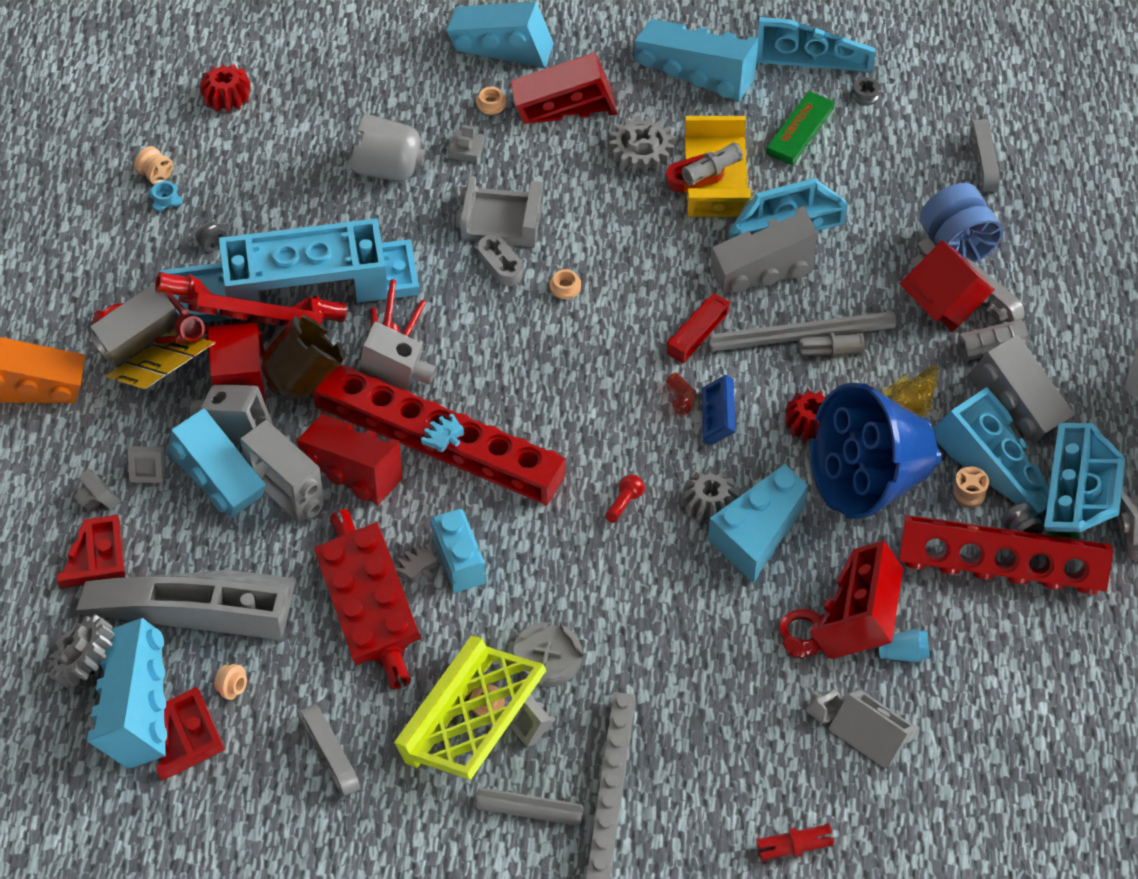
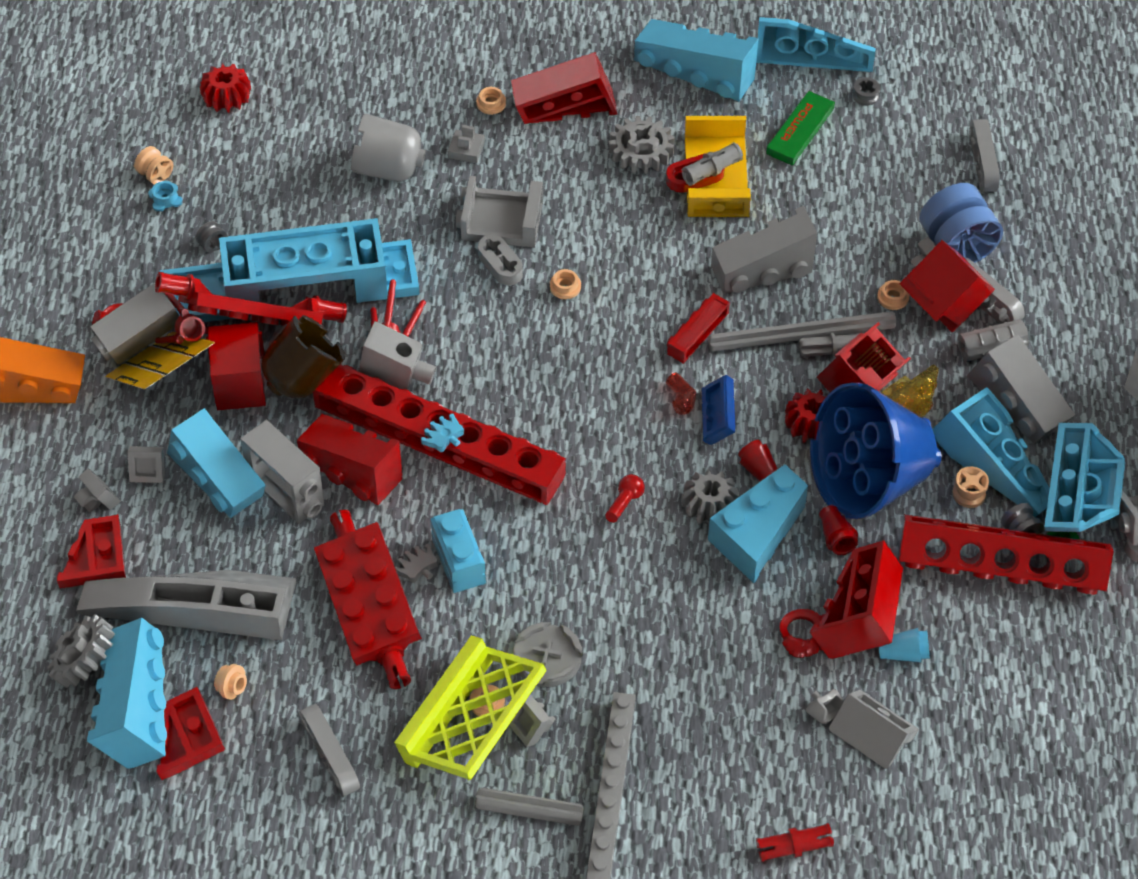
(234, 409): light grey torso -> none
(502, 32): medium azure wedge -> none
(757, 459): none -> red cone
(821, 203): medium azure wedge -> none
(838, 532): none -> red cone
(864, 360): none -> red piece
(889, 289): none -> light nougat plate

